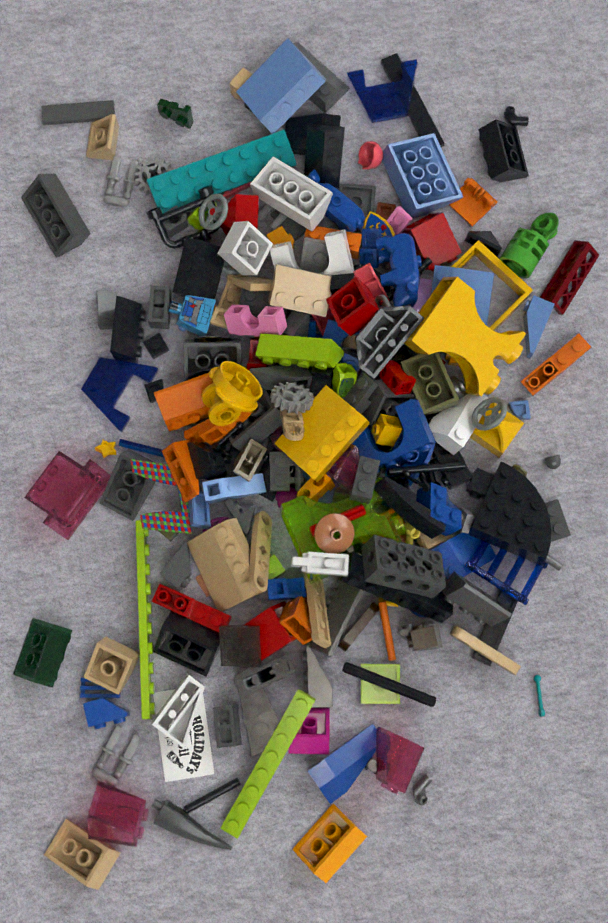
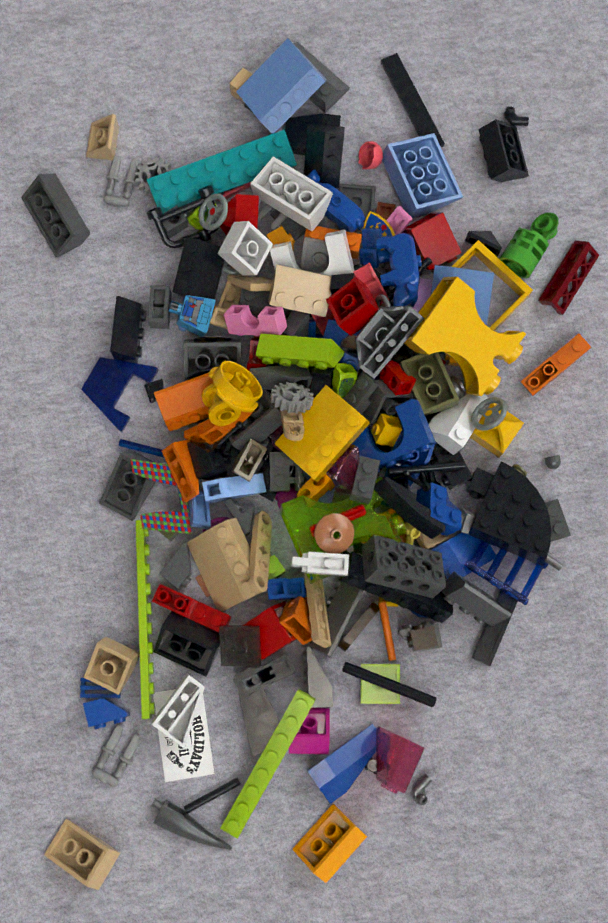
(42, 652): clear green slope -> none
(67, 492): clear pink windscreen -> none
(76, 112): dark grey tile -> none
(106, 307): slope -> none
(106, 448): yellow piece -> none
(116, 816): clear pink slope -> none
(156, 346): black plate -> none
(170, 110): dark green wing -> none
(227, 726): dark grey hinge -> none
(389, 99): clear blue wing -> none
(475, 202): orange hinge -> none
(485, 650): tan beam -> none
(520, 409): medium blue tile -> none
(535, 320): medium blue slope -> none
(537, 678): teal hinge -> none

